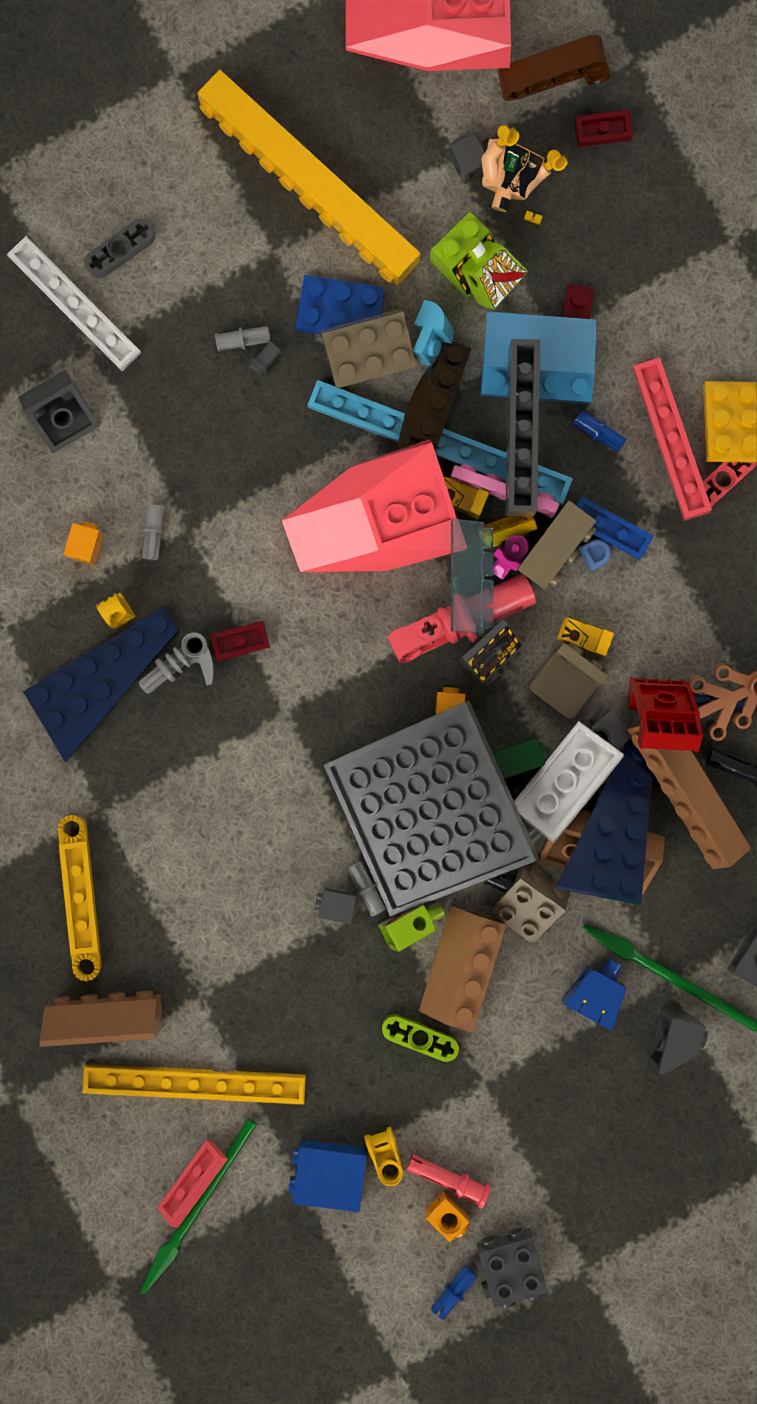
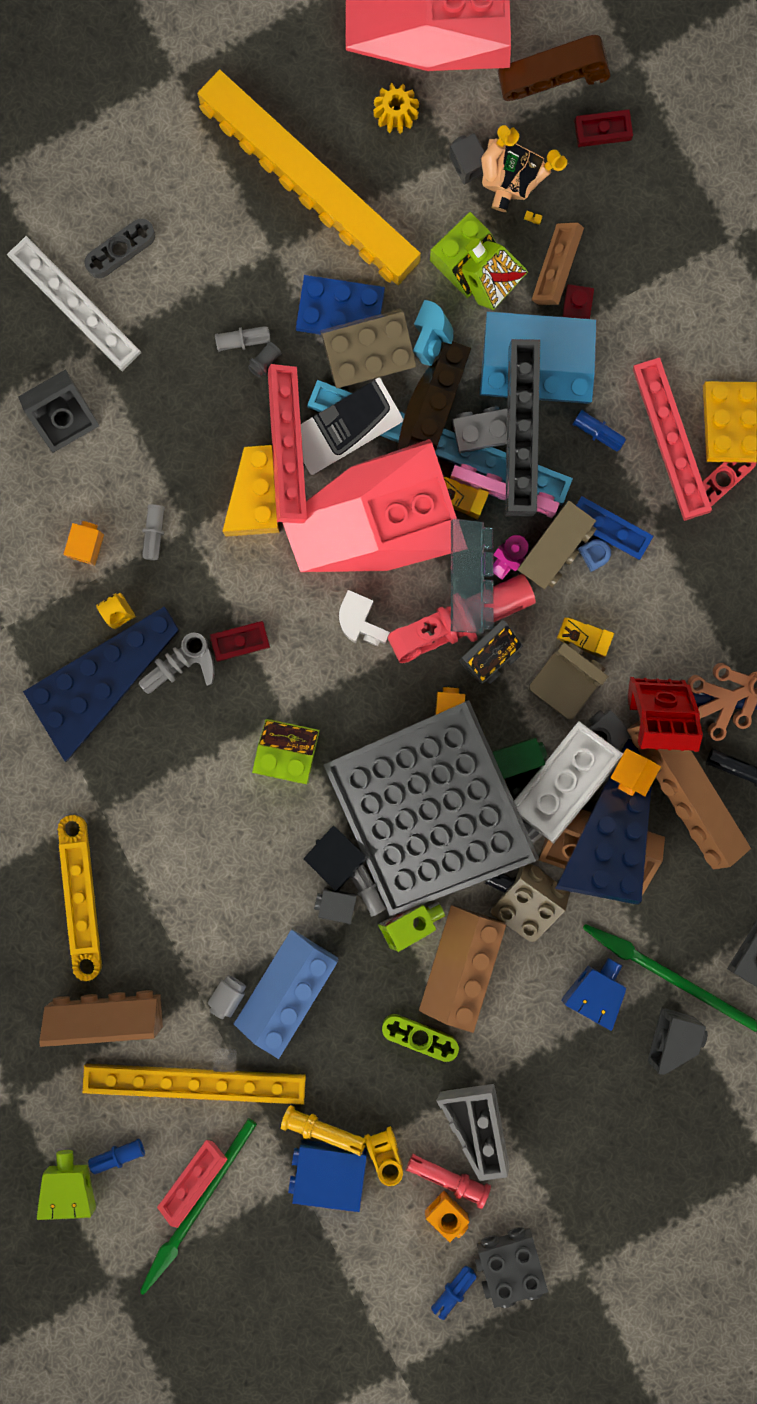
(66, 1190): none -> lime torso
(116, 1157): none -> blue axle
(226, 997): none -> light grey brick
(253, 496): none -> yellow wedge
(285, 993): none -> medium blue slope
(286, 751): none -> slope
(287, 444): none -> coral plate
(311, 1127): none -> yellow pin
(335, 858): none -> black piece
(348, 425): none -> sticker
(353, 620): none -> white brick
(406, 110): none -> yellow gear
(478, 1125): none -> light grey wedge
(480, 430): none -> light grey bracket
(511, 526): yellow plate -> none
(557, 264): none -> medium nougat plate
(635, 773): none -> light orange brick

